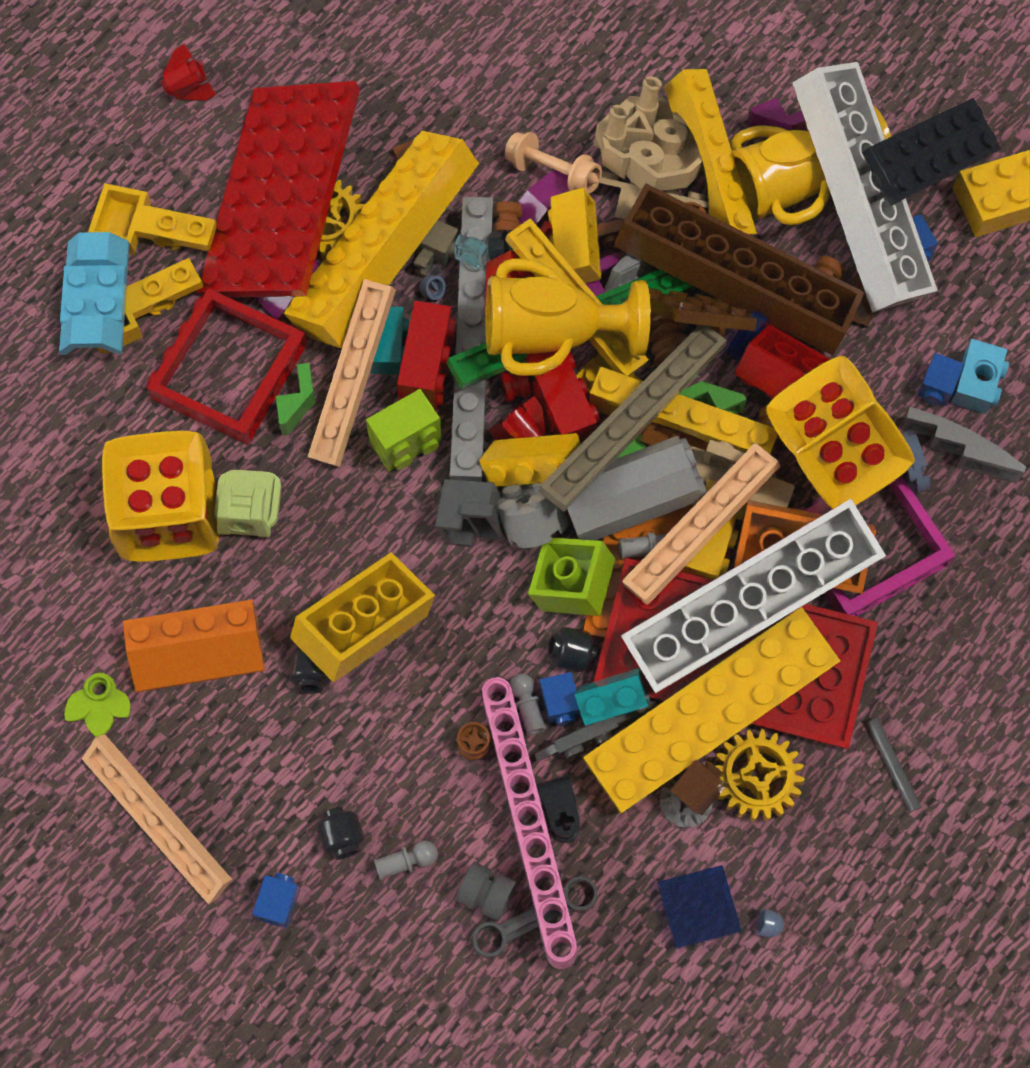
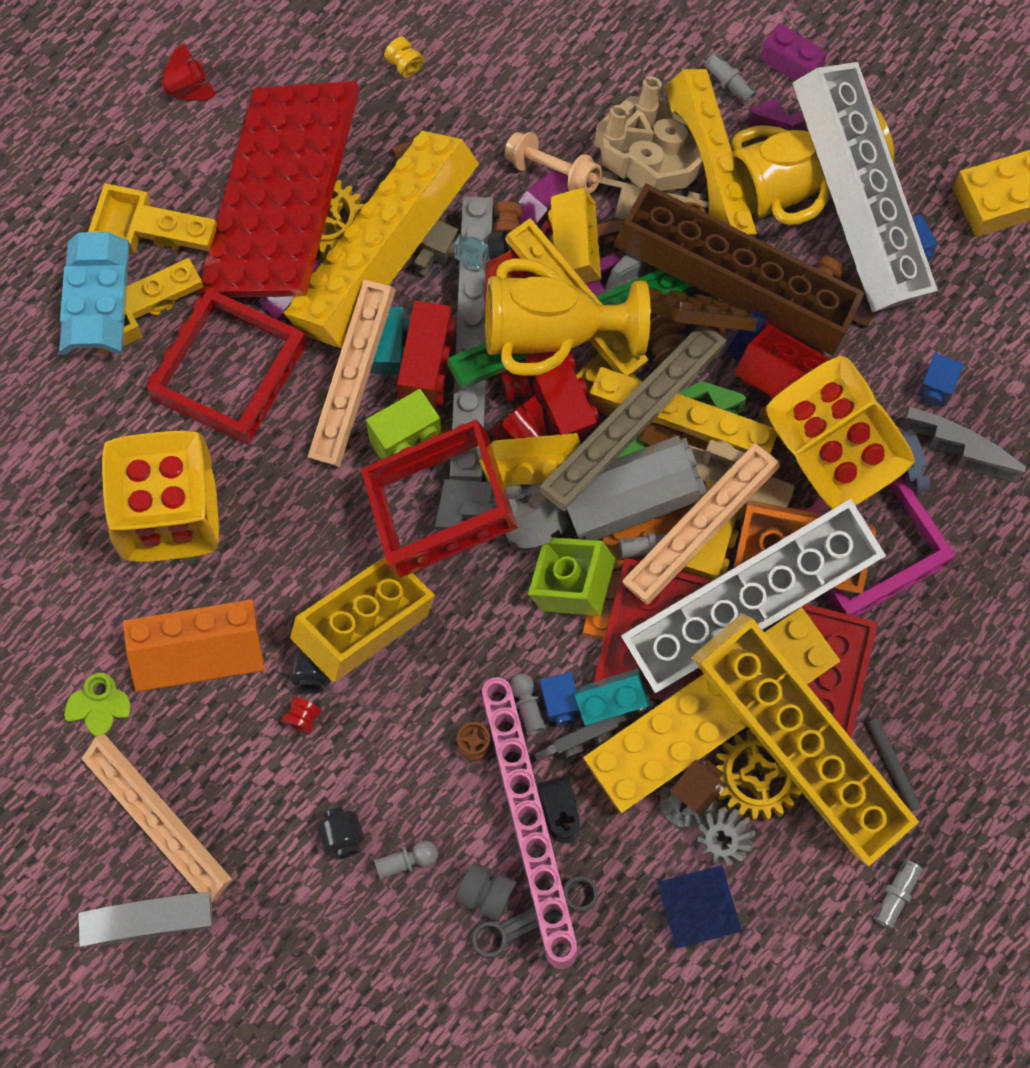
(145, 919): none -> light grey slope
(247, 502): yellowish green piece -> none
(276, 900): blue brick -> none
(294, 406): bright green slope -> none
(301, 715): none -> red wheel
(402, 55): none -> yellow wheel
(434, 282): sand blue hinge -> none
(450, 540): none -> red window
(572, 649): black head -> none
(719, 844): none -> light grey gear
(730, 78): none -> light grey pin
(772, 924): sand blue hinge -> none
(791, 53): none -> magenta brick
(805, 739): none -> yellow brick
(898, 894): none -> light grey pin
(931, 151): black plate -> none
(982, 360): medium azure brick -> none

